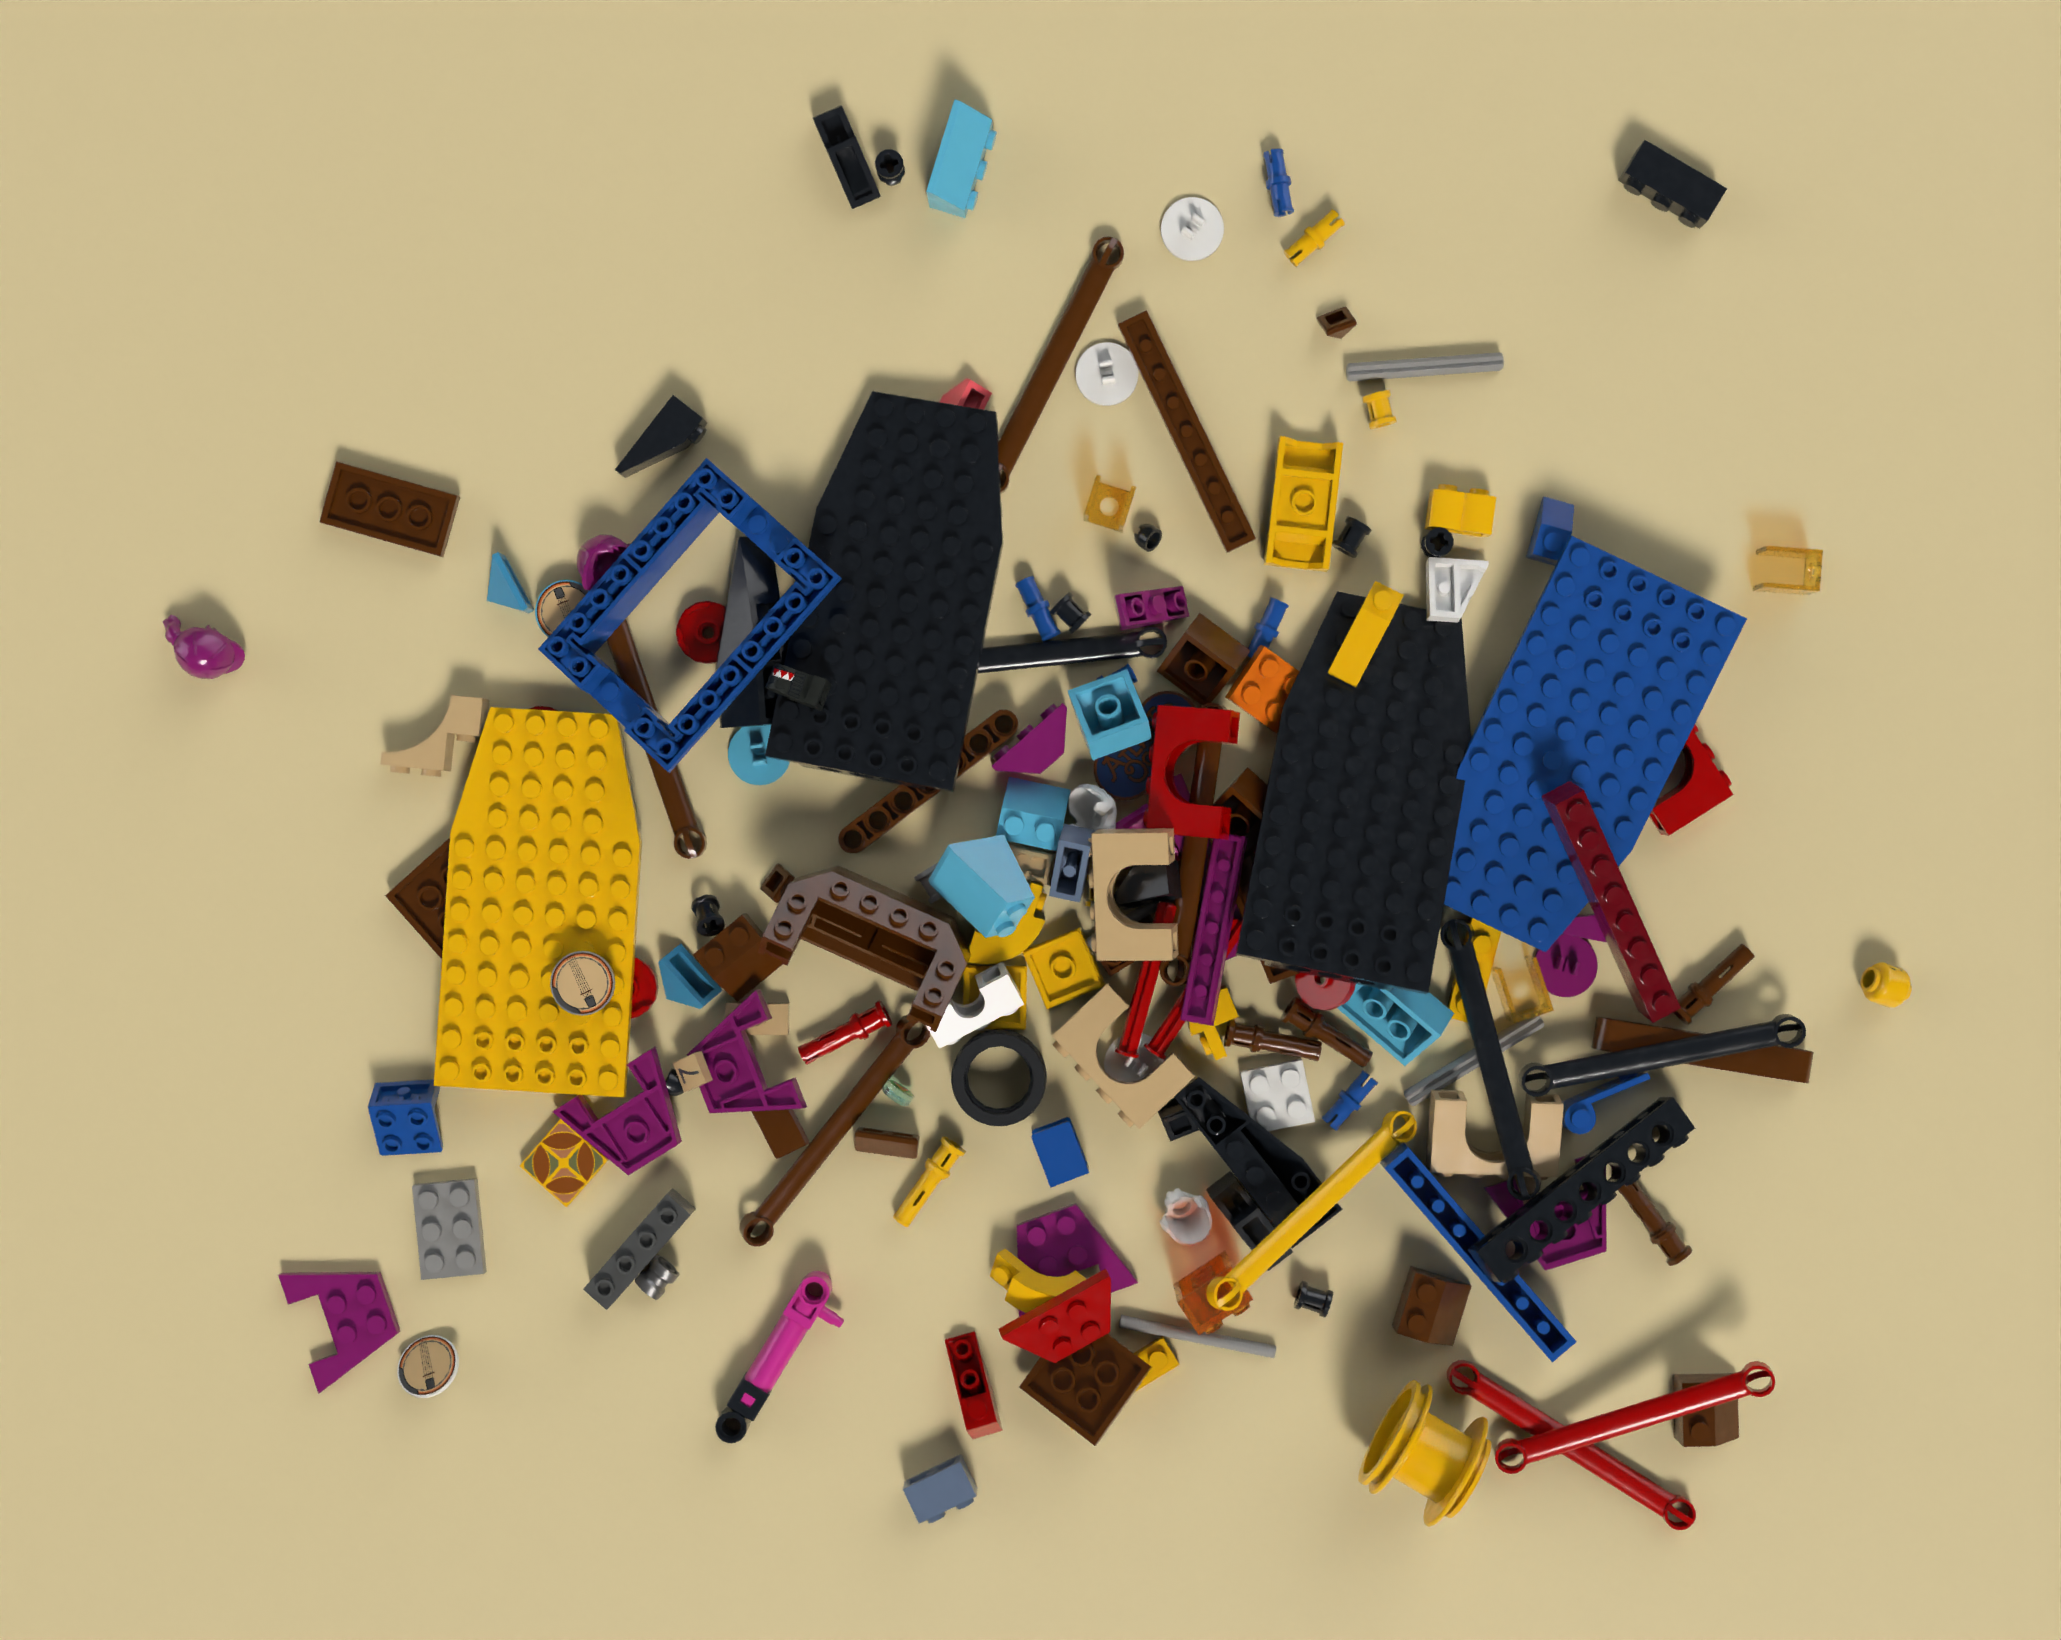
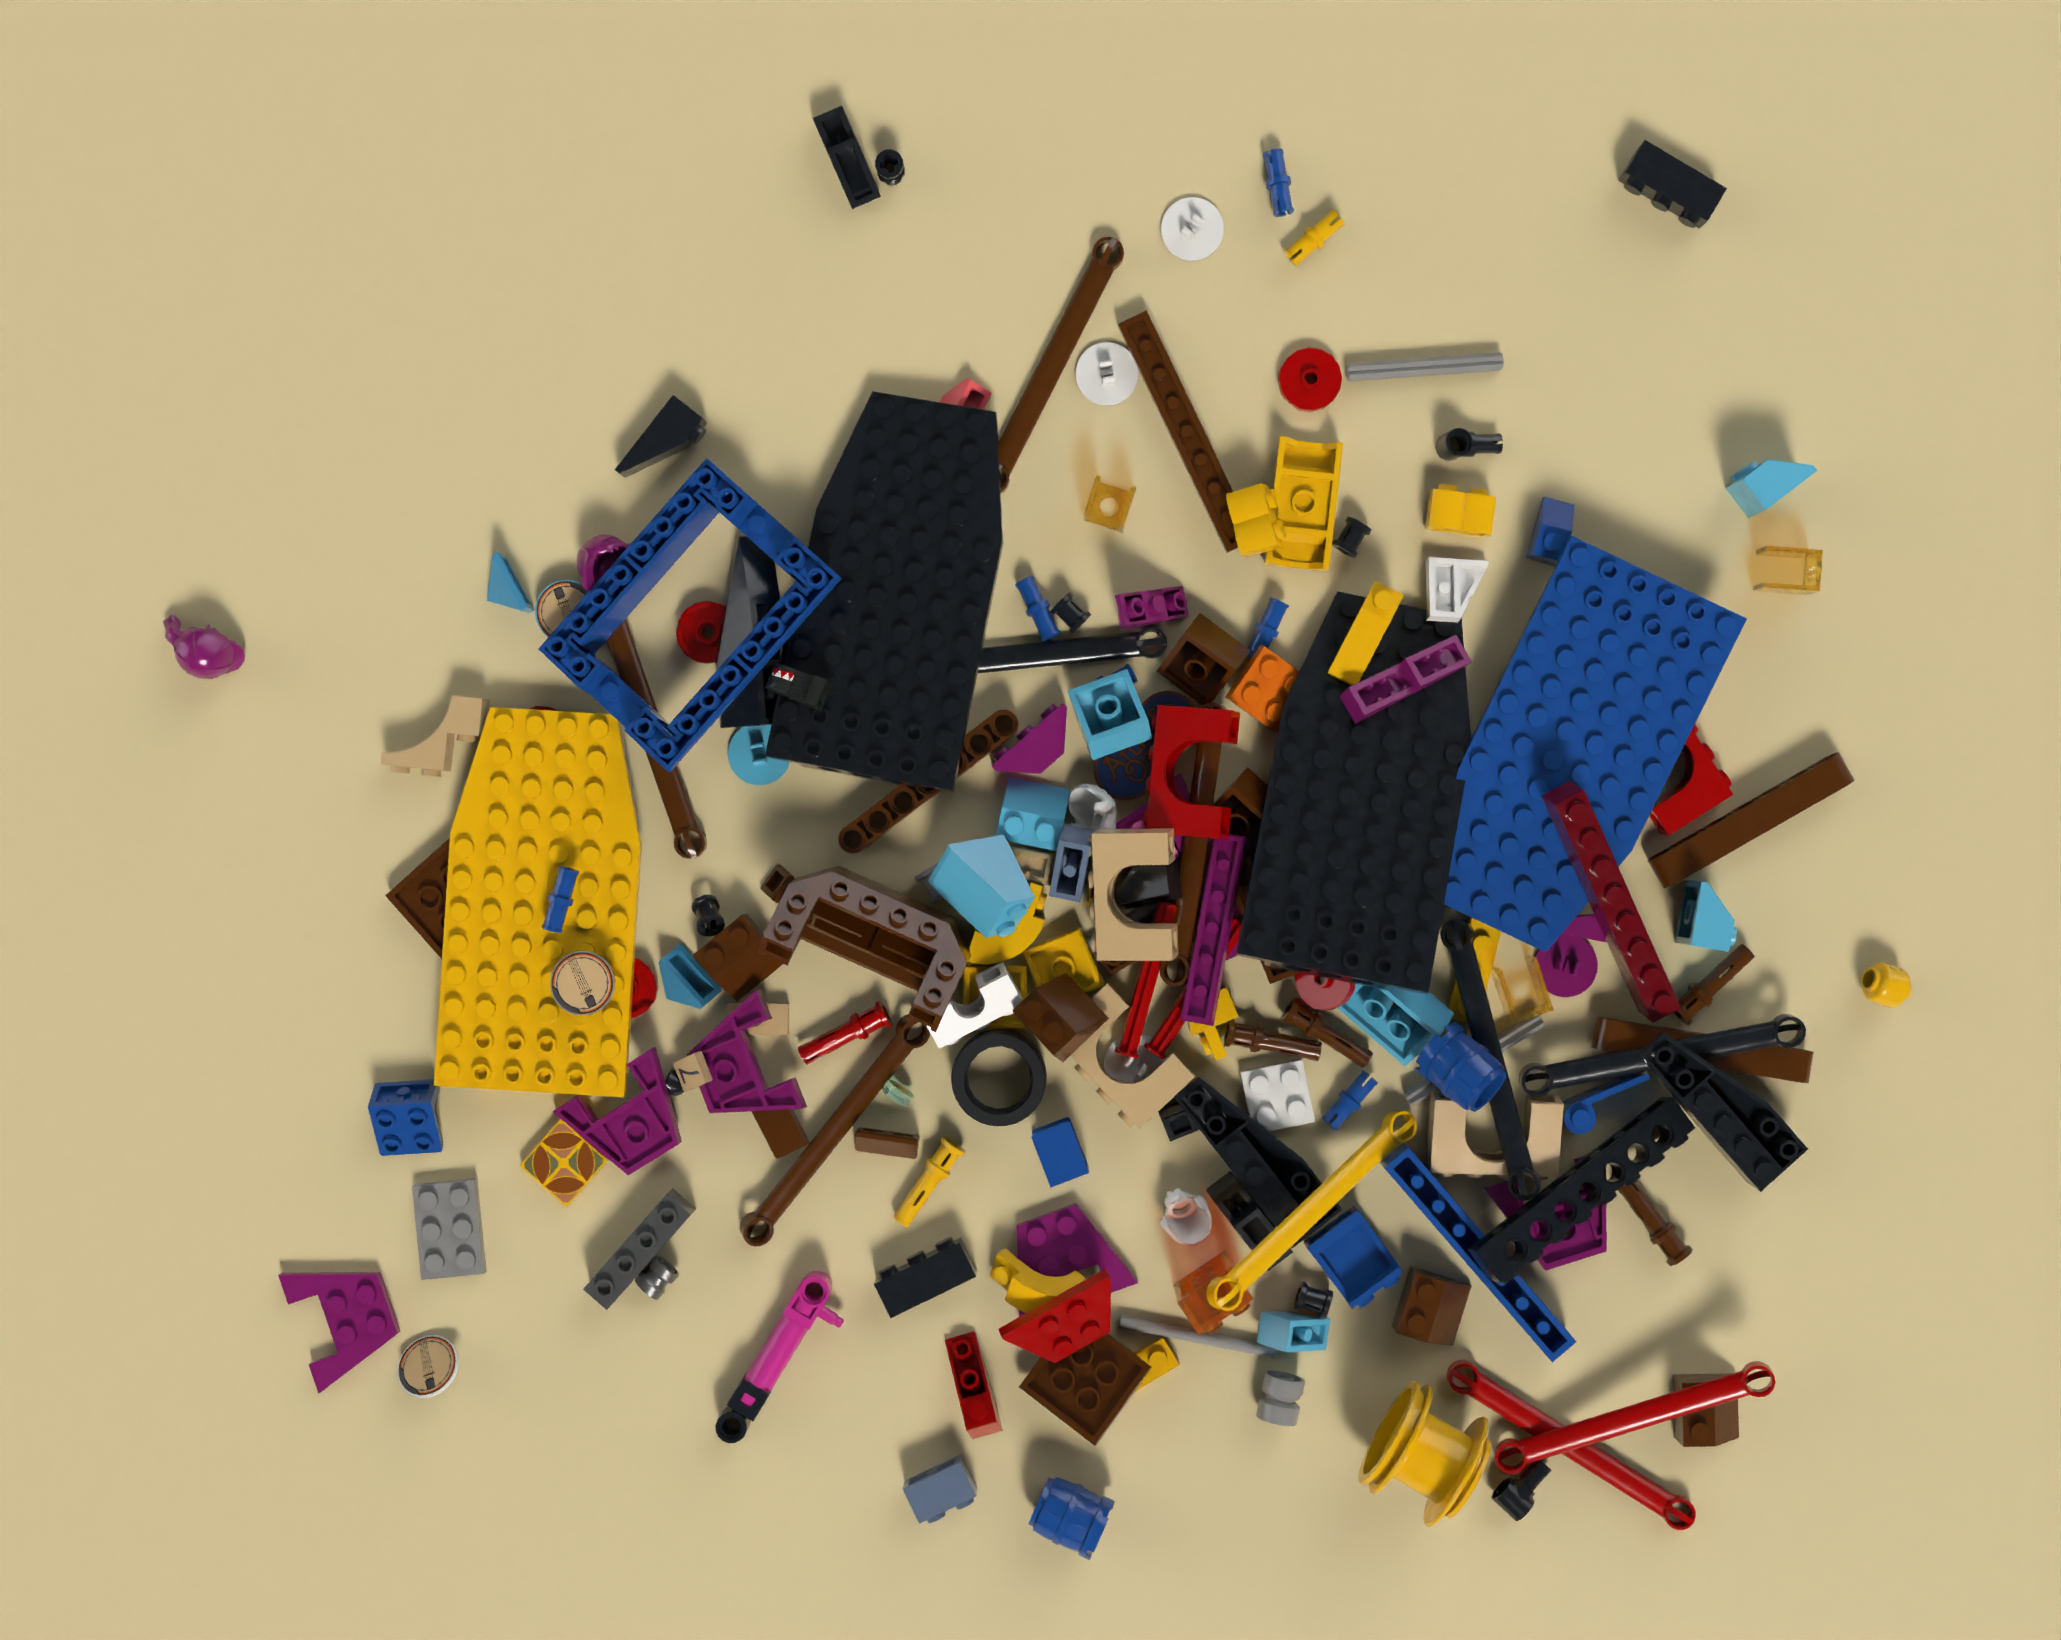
(389, 509): reddish brown plate -> none
(560, 899): none -> blue pin
(925, 1276): none -> black brick
(960, 160): medium azure slope -> none
(1060, 1015): none -> reddish brown slope
(1071, 1516): none -> blue piece
(1148, 537): black hinge -> none
(1255, 519): none -> yellow brick
(1279, 1402): none -> light grey wheel
(1293, 1331): none -> medium azure slope
(1302, 394): none -> red plate
(1337, 322): reddish brown slope -> none
(1354, 1258): none -> blue panel
(1379, 409): yellow bush -> none
(1405, 678): none -> magenta slope
(1445, 538): black bush -> none
(1461, 1068): none -> blue piece
(1468, 444): none -> black pin
(1516, 1494): none -> black pin
(1704, 919): none -> medium azure slope
(1728, 1114): none -> black wedge
(1751, 820): none -> reddish brown beam
(1763, 484): none -> medium azure slope

